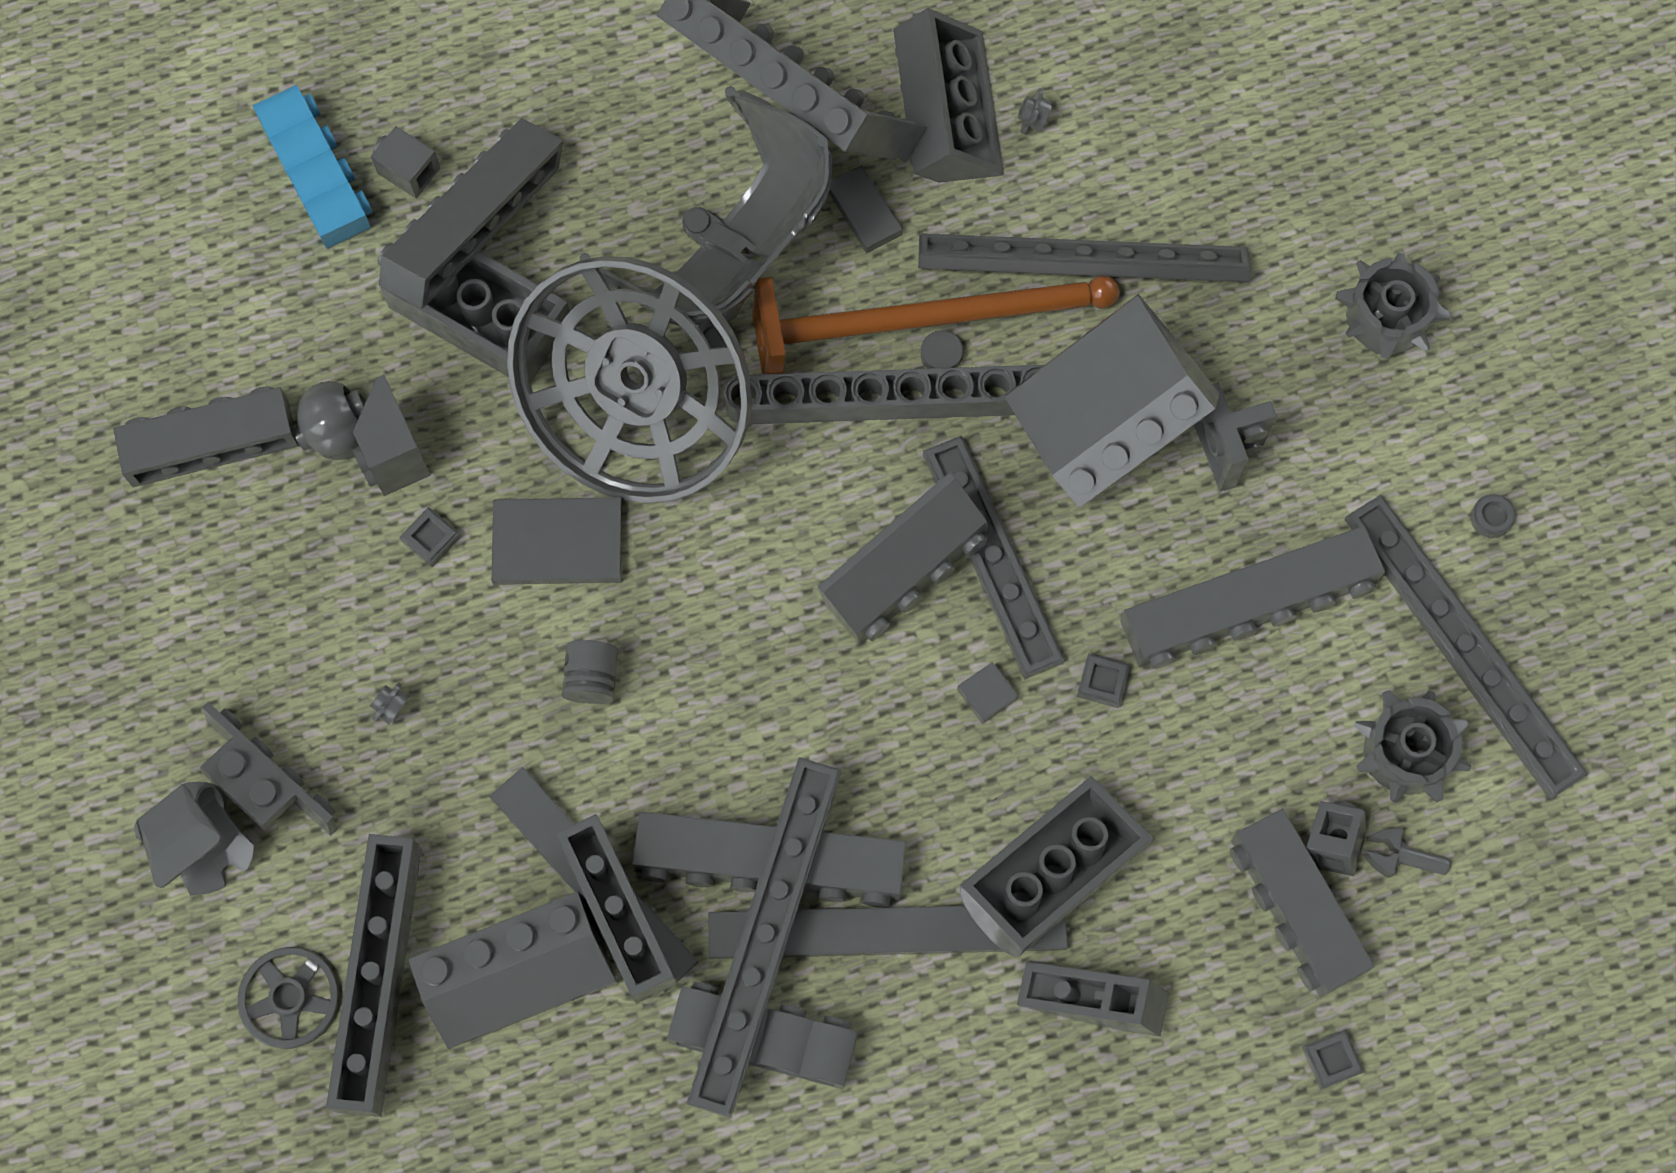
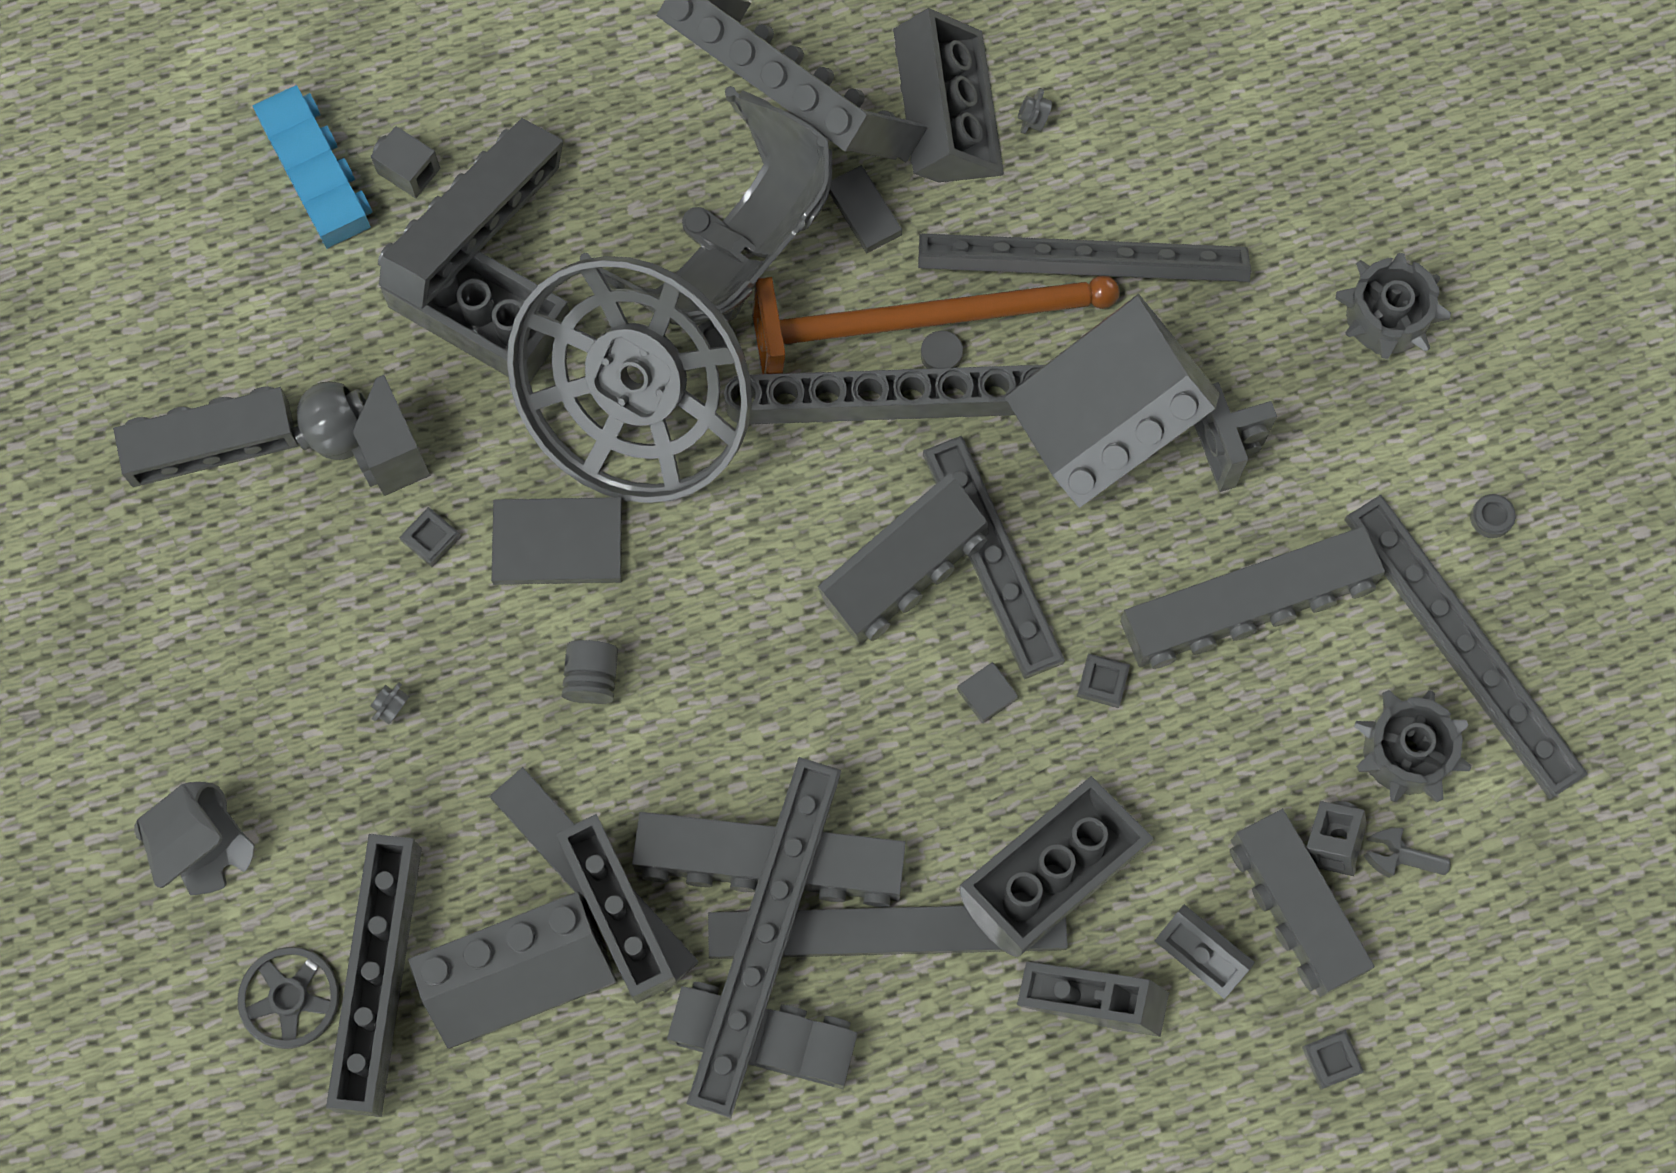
(254, 781): dark grey bracket -> none
(1204, 951): none -> dark grey plate

